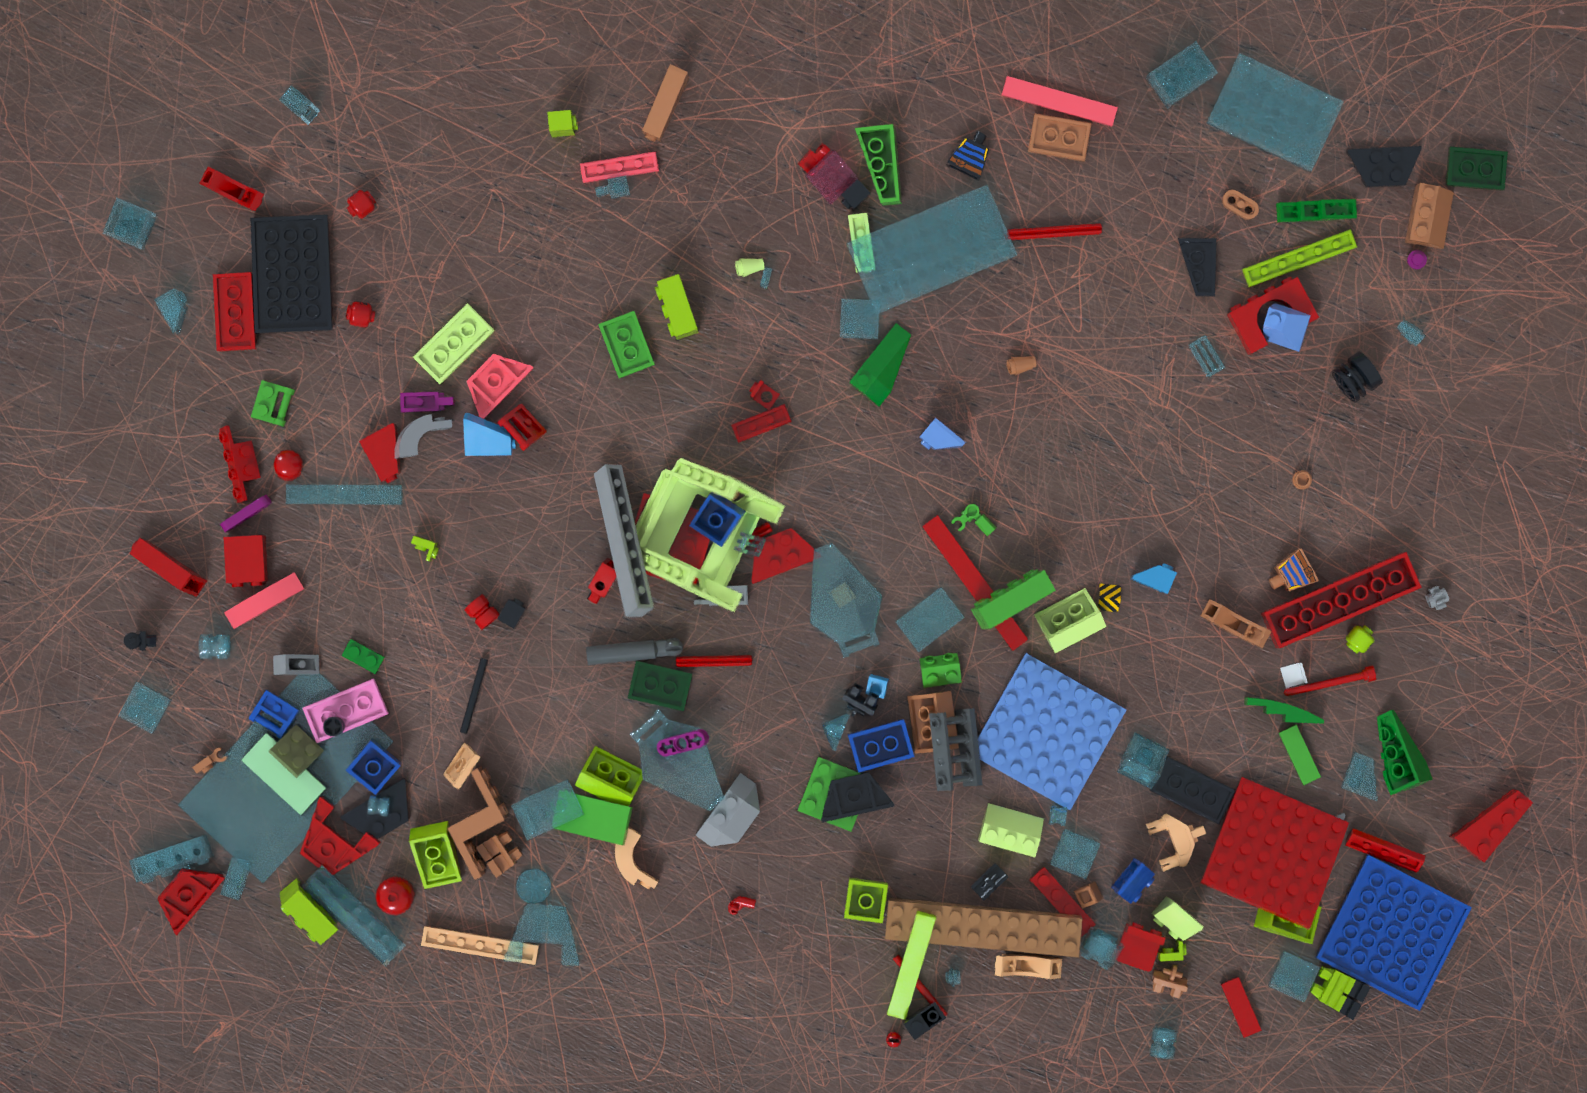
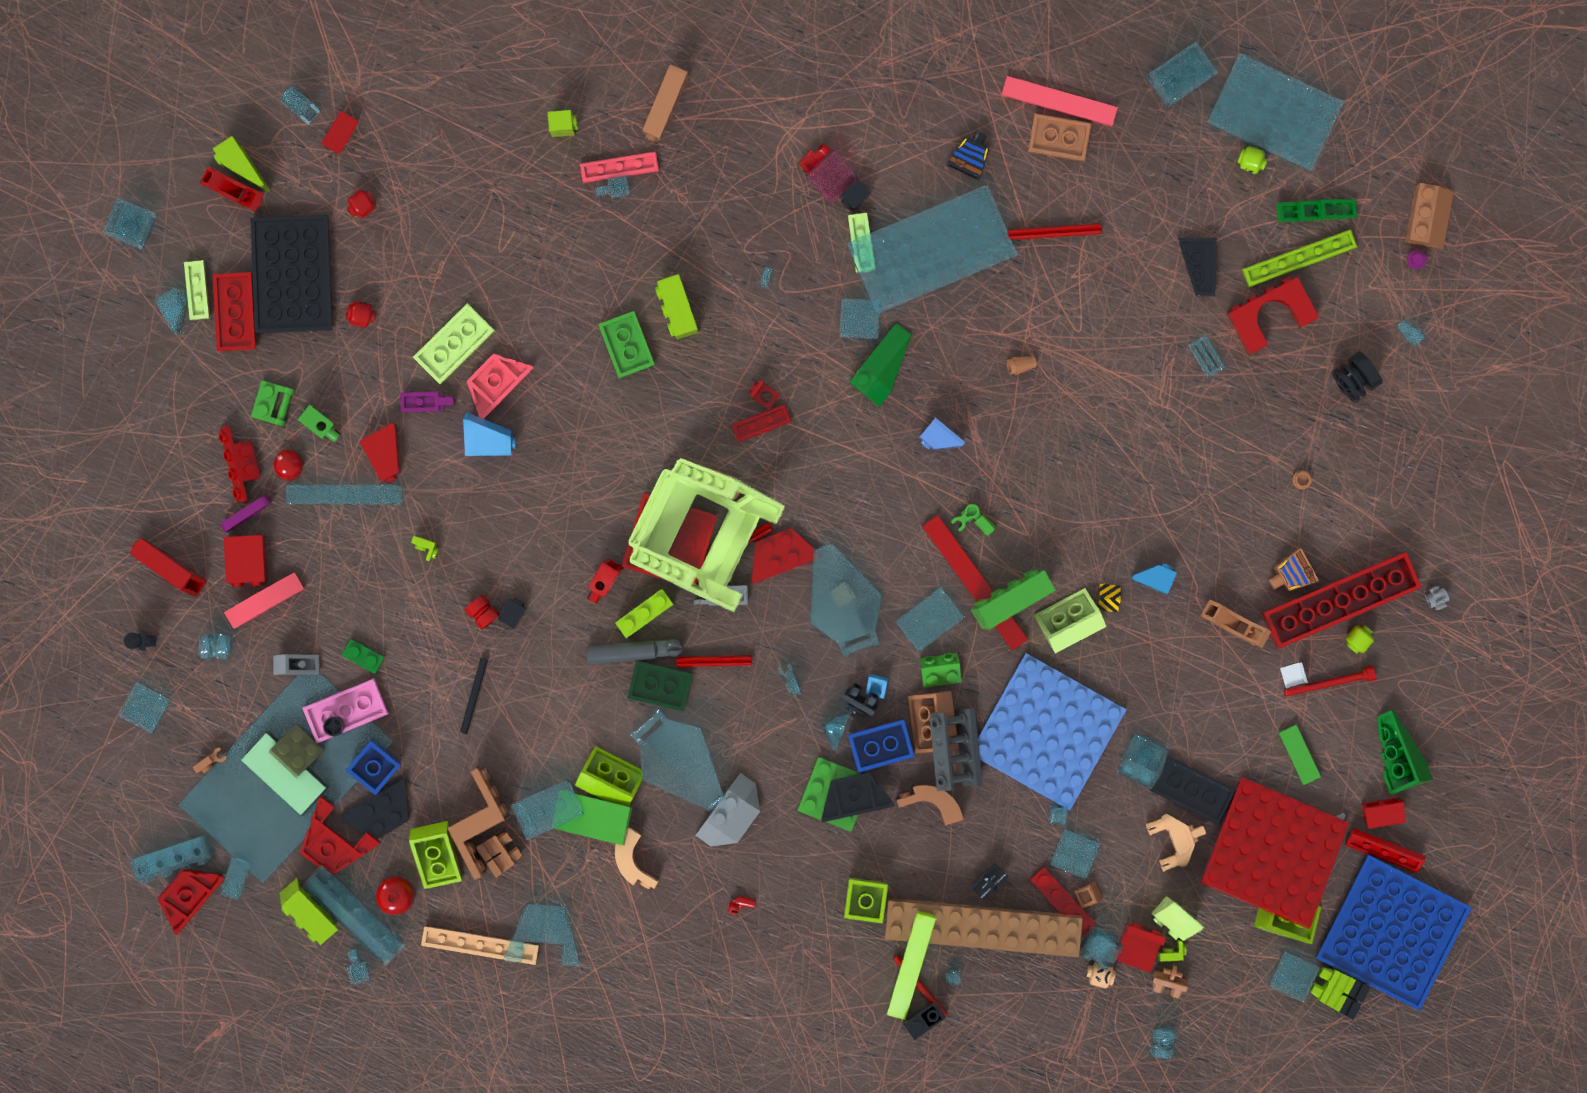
(197, 290): none -> yellowish green plate
(234, 157): none -> lime slope
(276, 708): blue plate -> none
(312, 416): none -> bright green torso
(339, 132): none -> red hinge
(357, 971): none -> clear light blue plate
(382, 804): clear light blue wheel -> none
(409, 437): light grey arch -> none
(461, 765): light nougat tile -> none
(525, 423): red plate -> none
(533, 886): clear light blue wheel -> none
(623, 540): light grey brick -> none
(644, 613): none -> lime brick
(688, 736): magenta beam -> none
(717, 518): blue brick -> none
(742, 542): clear light blue tile -> none
(748, 266): yellowish green cone -> none
(791, 685): none -> clear light blue plate
(881, 155): bright green wedge -> none
(894, 1035): red hinge -> none
(944, 801): none -> nougat arch
(1011, 830): yellowish green slope -> none
(1028, 965): light nougat arch -> none
(1099, 976): none -> light nougat head
(1133, 881): blue slope -> none
(1239, 205): nougat plate -> none
(1240, 1007): red tile -> none
(1252, 160): none -> lime head
(1285, 326): medium blue slope -> none
(1288, 712): green slope -> none
(1361, 777): clear light blue wing -> none
(1383, 812): none -> red hinge
(1384, 165): black wing -> none
(1476, 168): dark green plate -> none
(1492, 825): red wedge -> none

